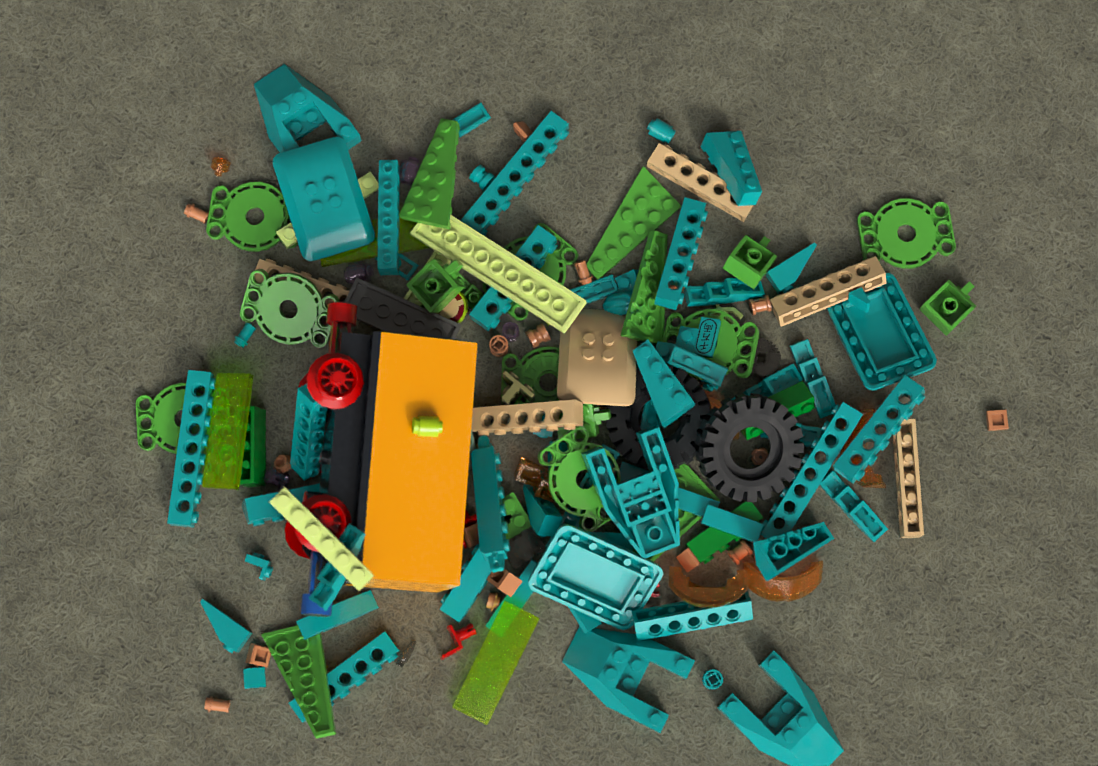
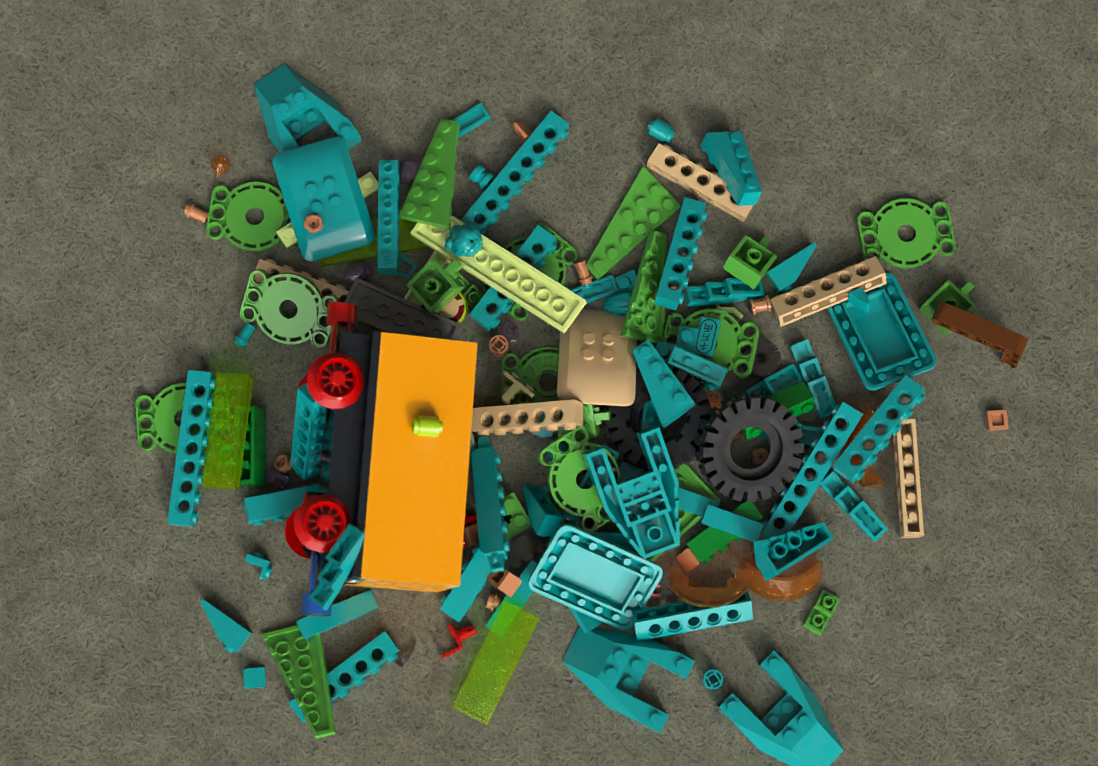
(217, 704): nougat pin -> none
(258, 655): nougat slope -> none
(318, 223): none -> nougat plate
(322, 539): yellowish green plate -> none
(459, 240): none -> teal hair
(536, 476): clear orange brick -> none
(538, 335): nougat wheel -> none
(739, 552): nougat bush -> none
(821, 612): none -> bright green slope
(981, 331): none -> reddish brown beam

